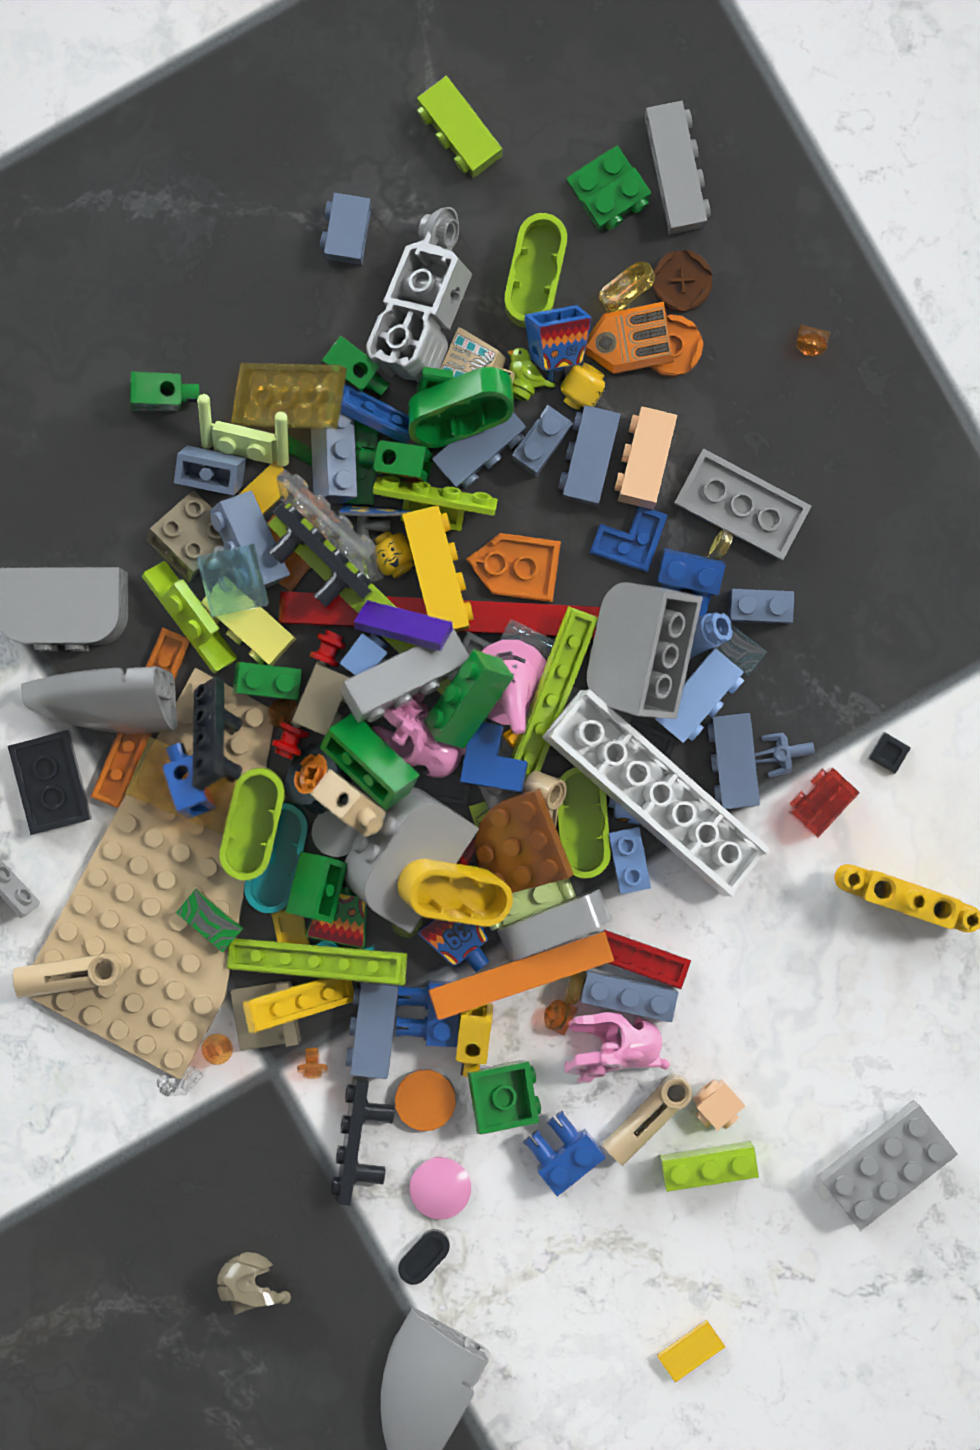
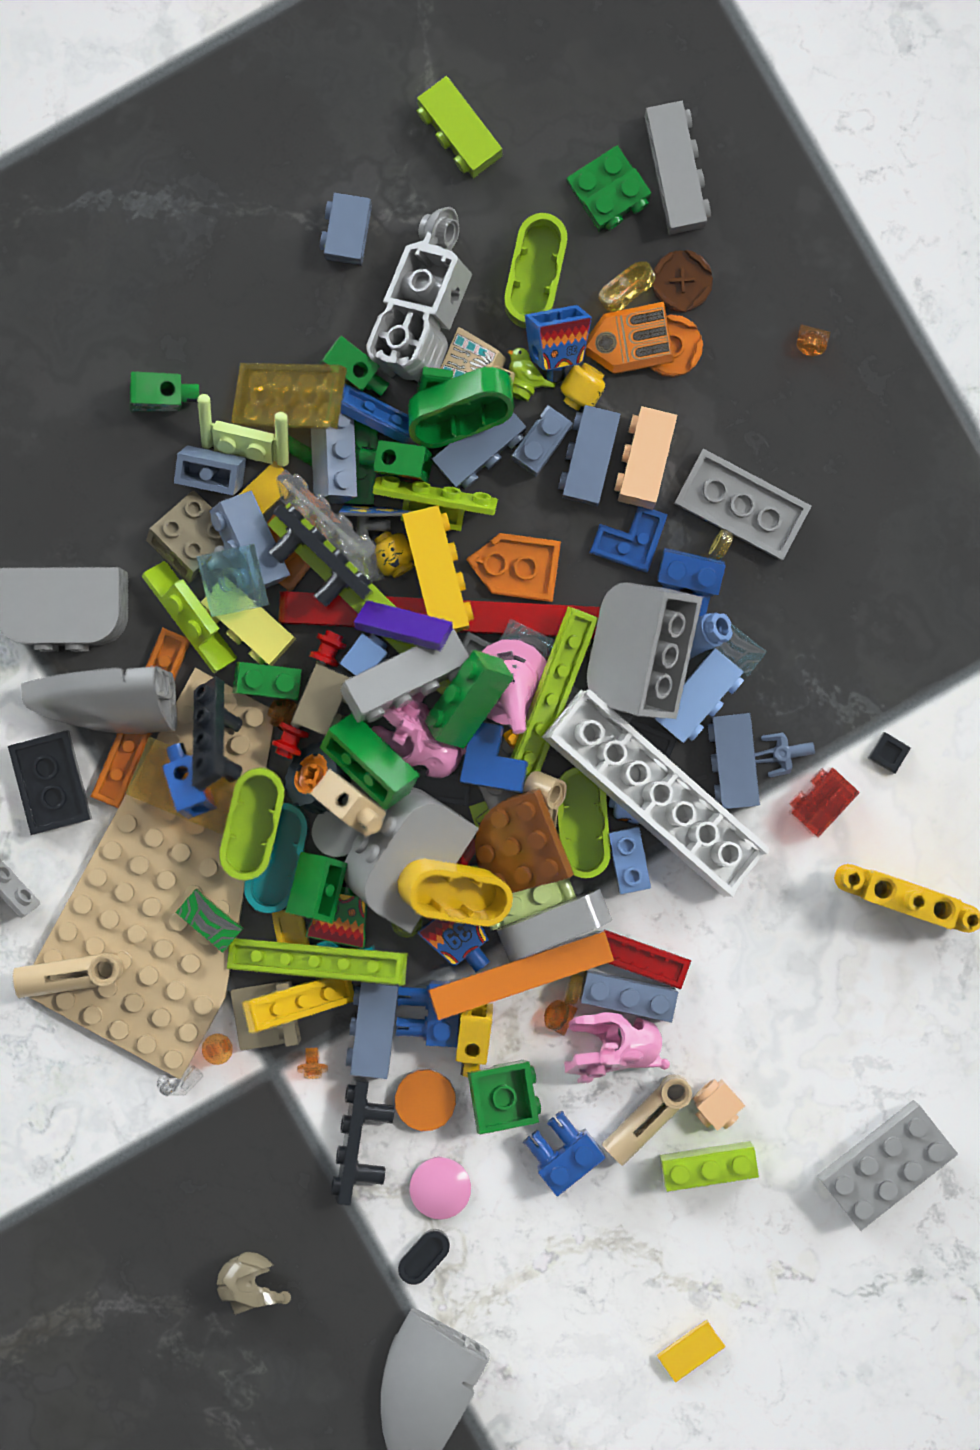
(761, 606): sand blue brick -> none

